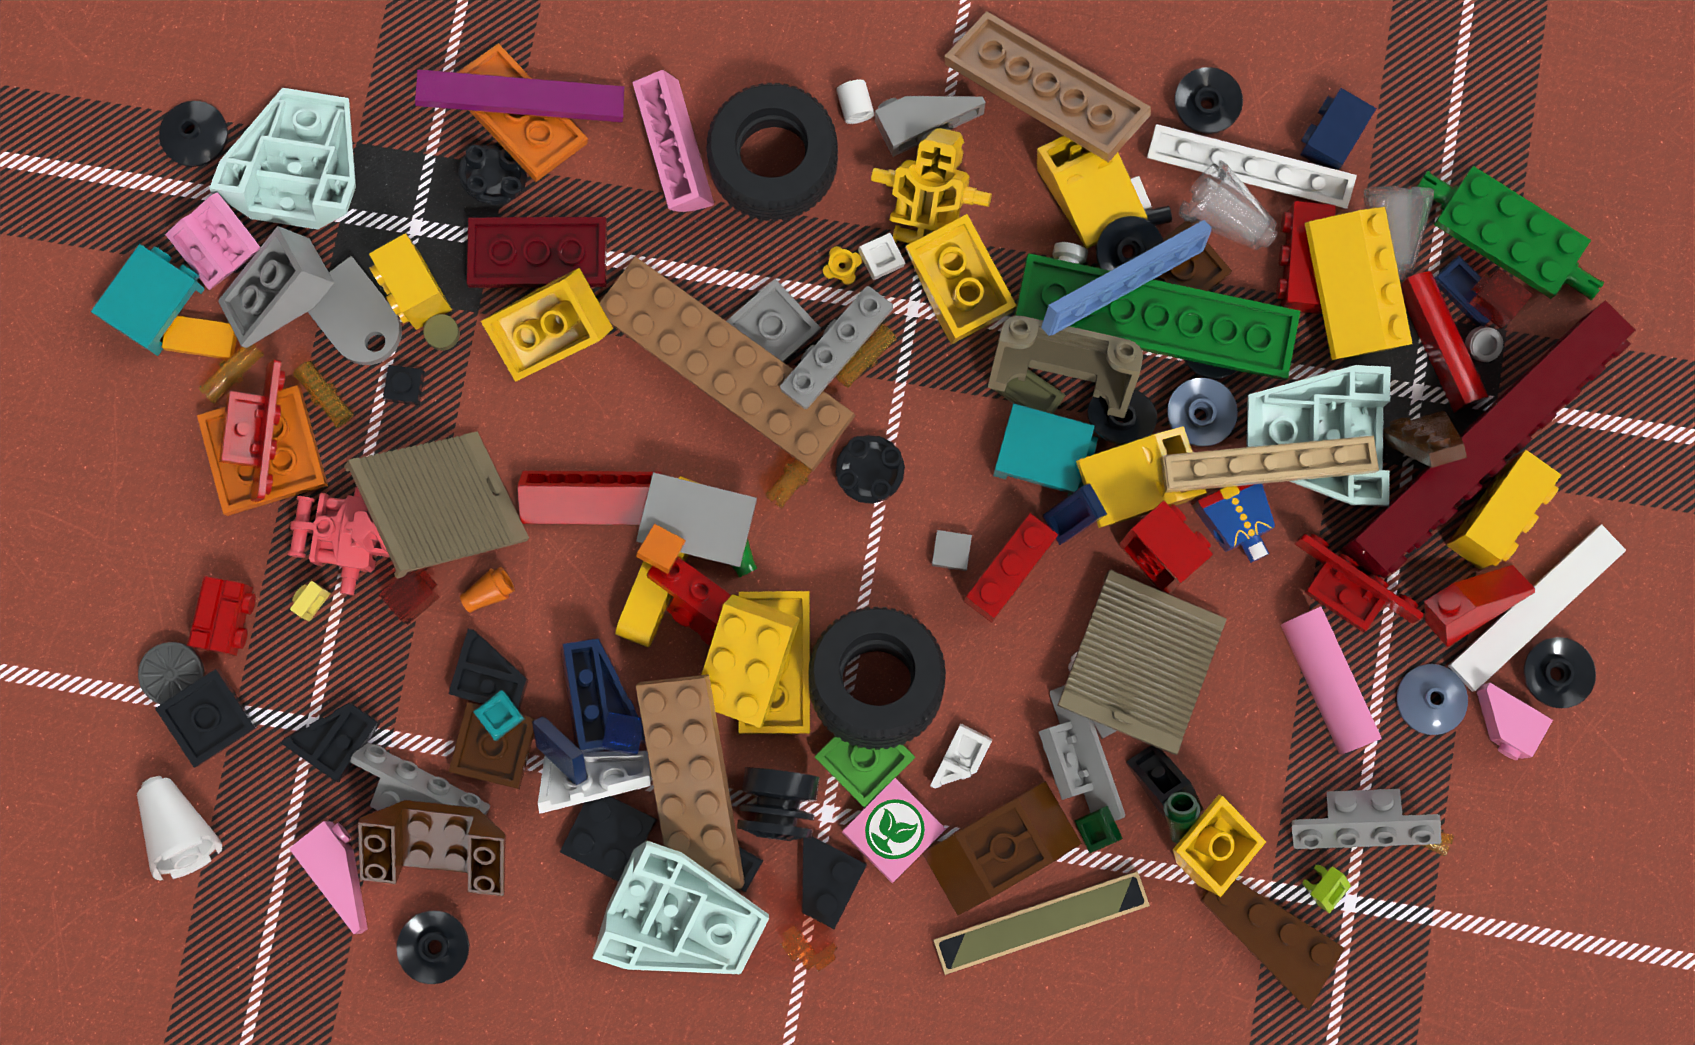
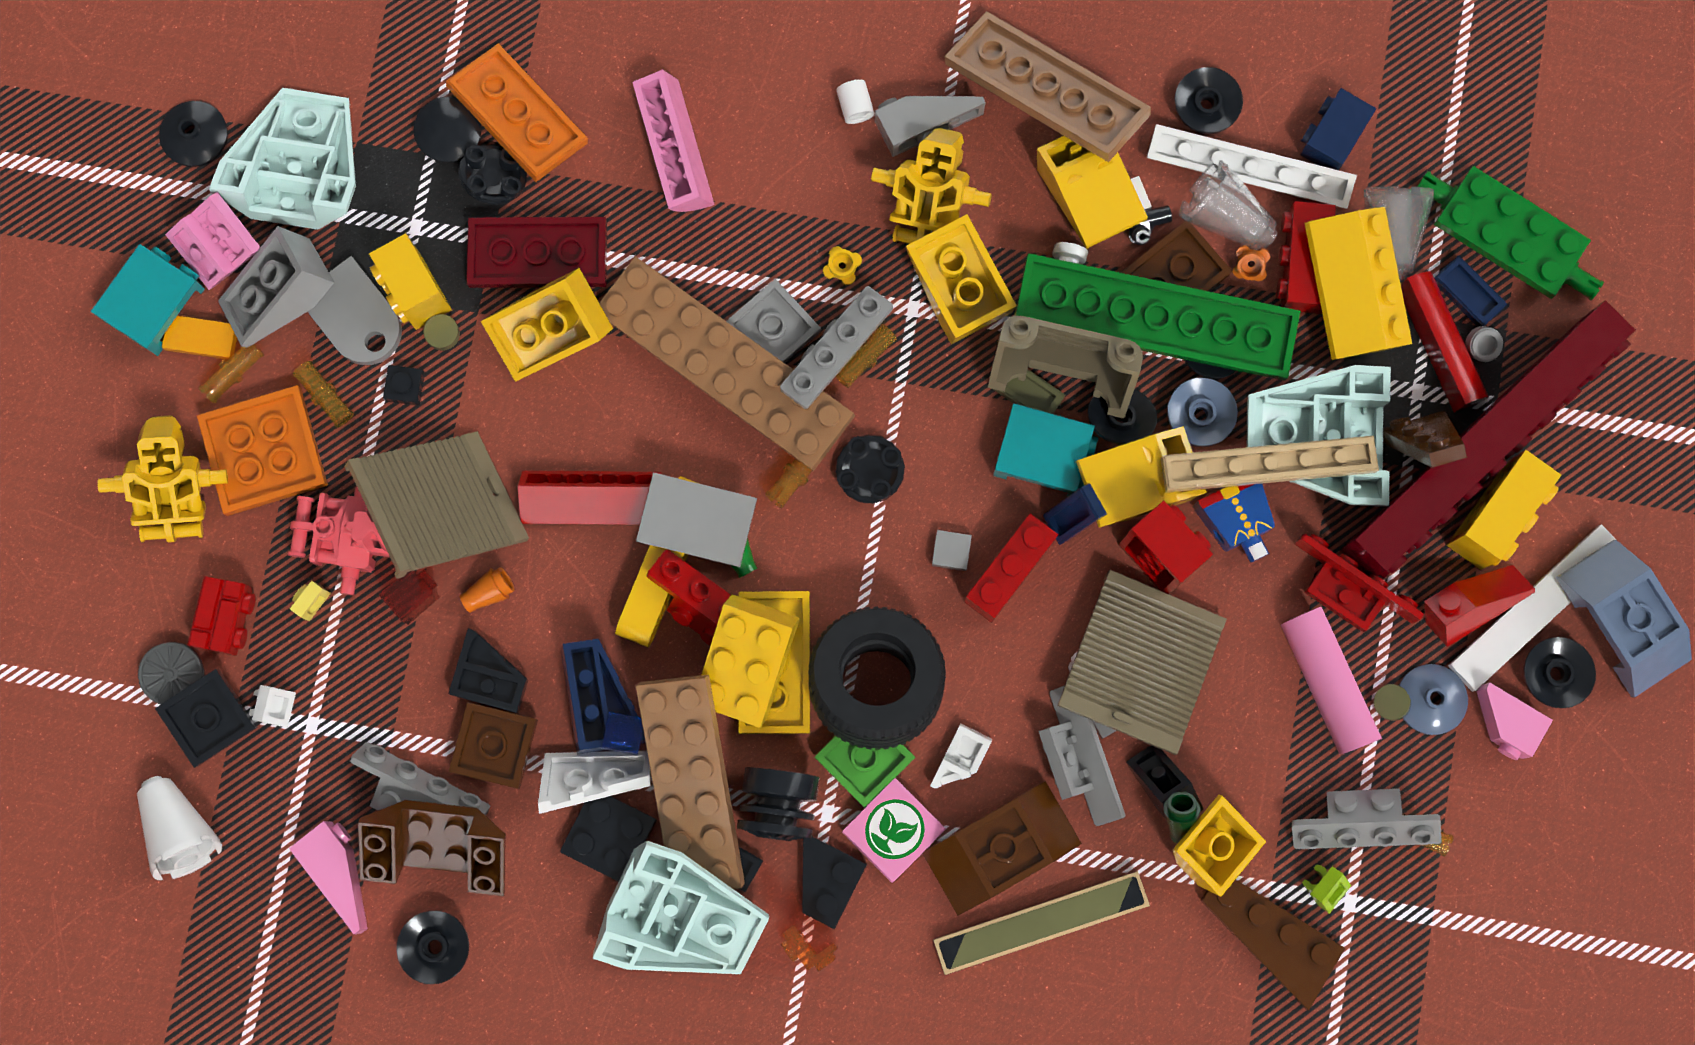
(164, 483): none -> yellow piece
(250, 429): bracket -> none
(273, 706): none -> white tile
(333, 740): black wing -> none
(446, 129): none -> black dish
(499, 715): teal tile -> none
(519, 96): magenta tile -> none
(560, 750): dark blue tile -> none
(661, 548): orange tile -> none
(764, 108): black tyre -> none
(881, 256): white plate -> none
(1098, 829): dark green tile -> none
(1125, 278): medium blue tile -> none
(1130, 231): black dish -> none
(1257, 271): none -> orange plate
(1392, 702): none -> olive tile
(1499, 297): clear red brick -> none
(1631, 614): none -> sand blue slope

